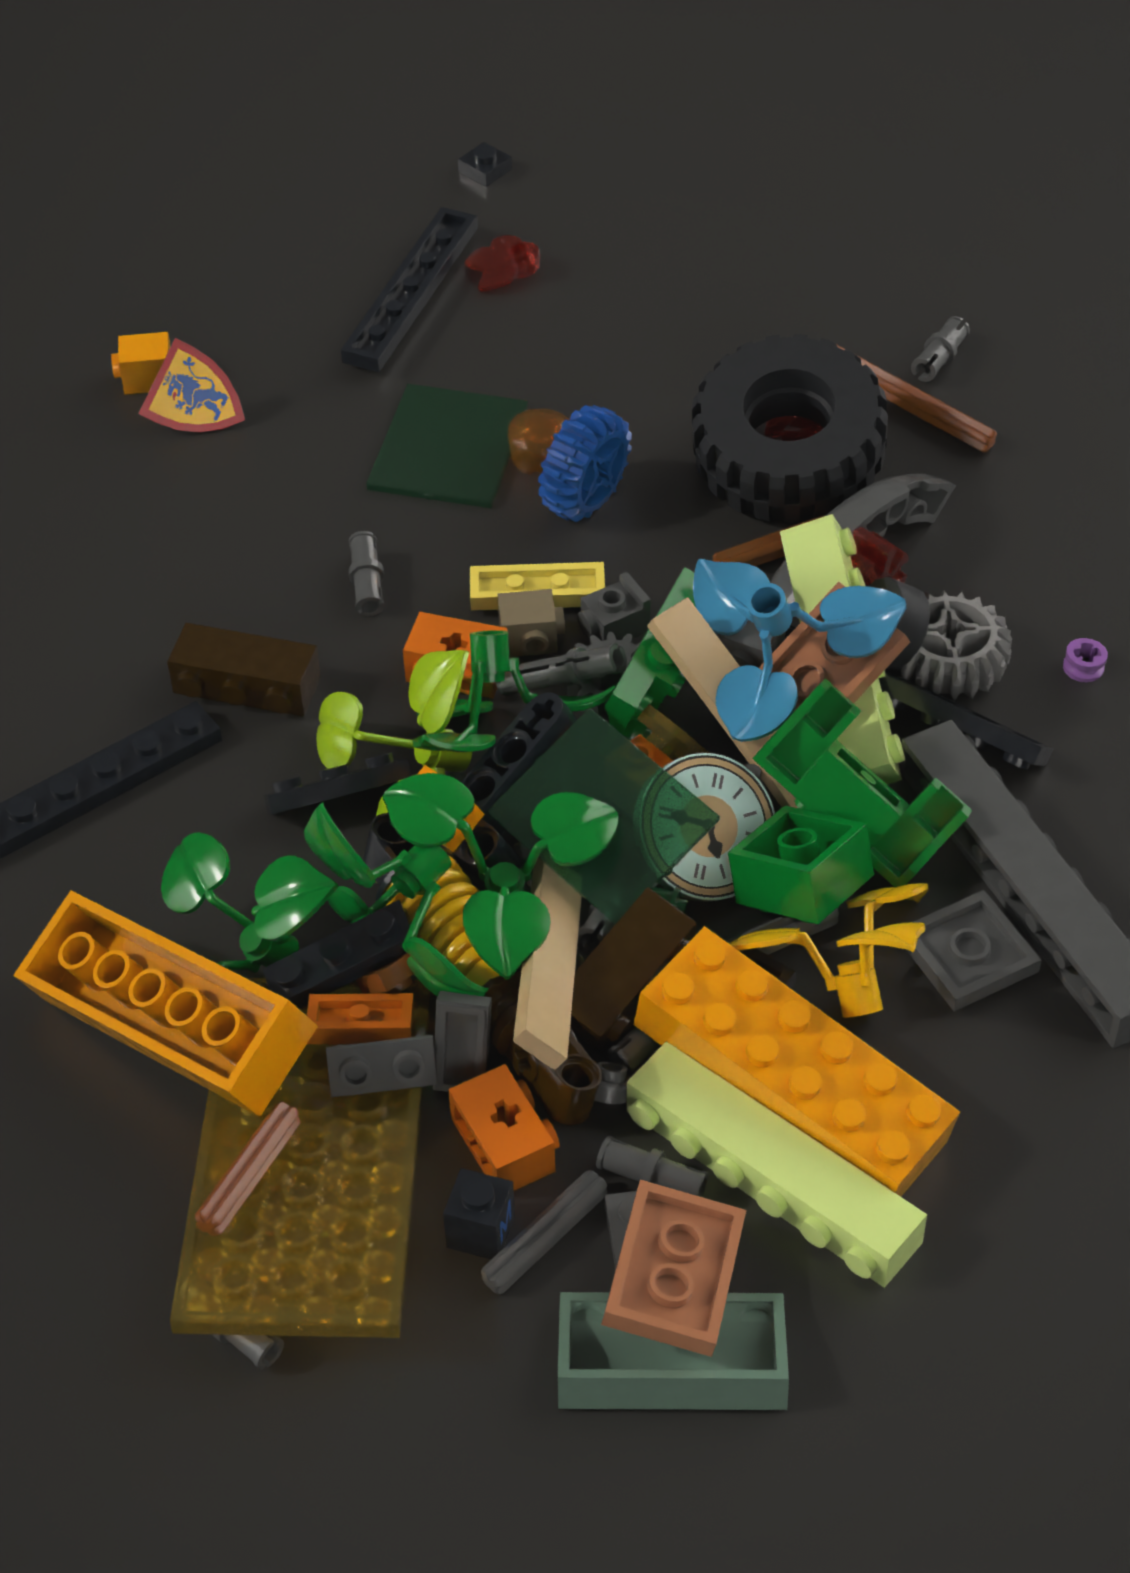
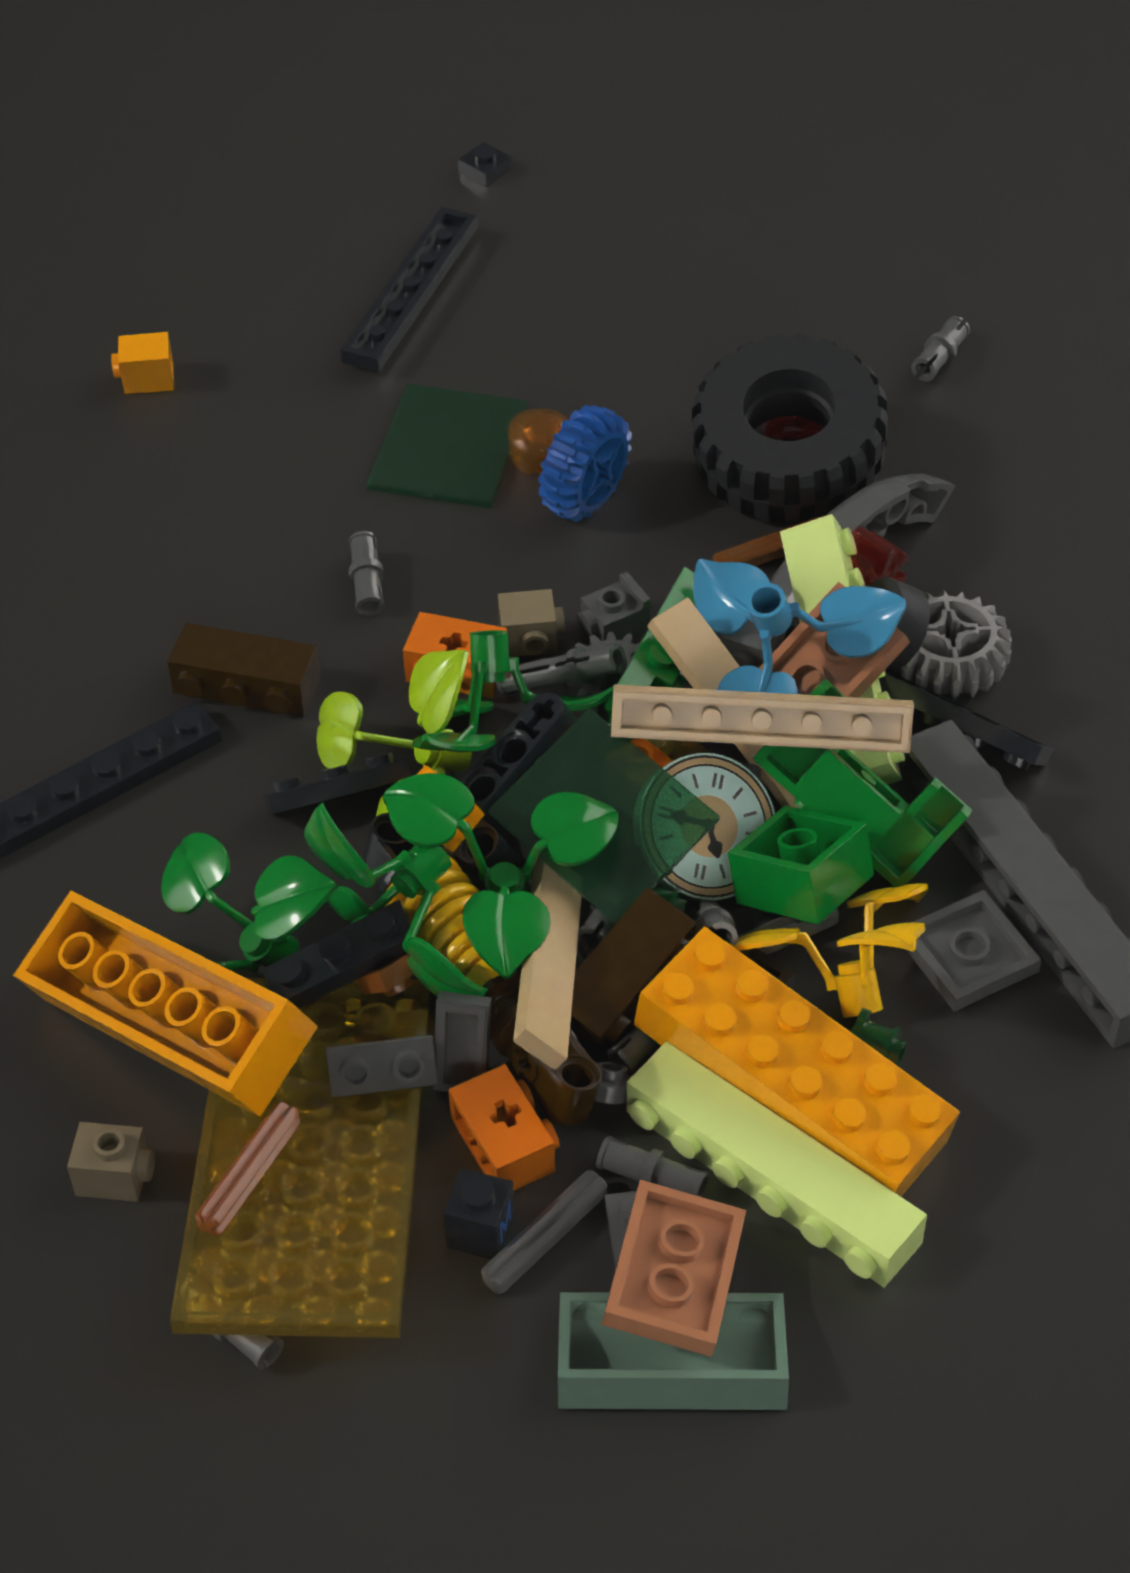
(110, 1161): none -> dark tan brick
(192, 393): shield -> none
(360, 1017): orange plate -> none
(504, 261): clear red plate -> none
(566, 580): light yellow plate -> none
(716, 920): none -> dark grey pin
(762, 718): none -> tan tile
(880, 1038): none -> dark green brick
(933, 410): dark orange axle -> none
(1082, 670): medium lavender bush -> none

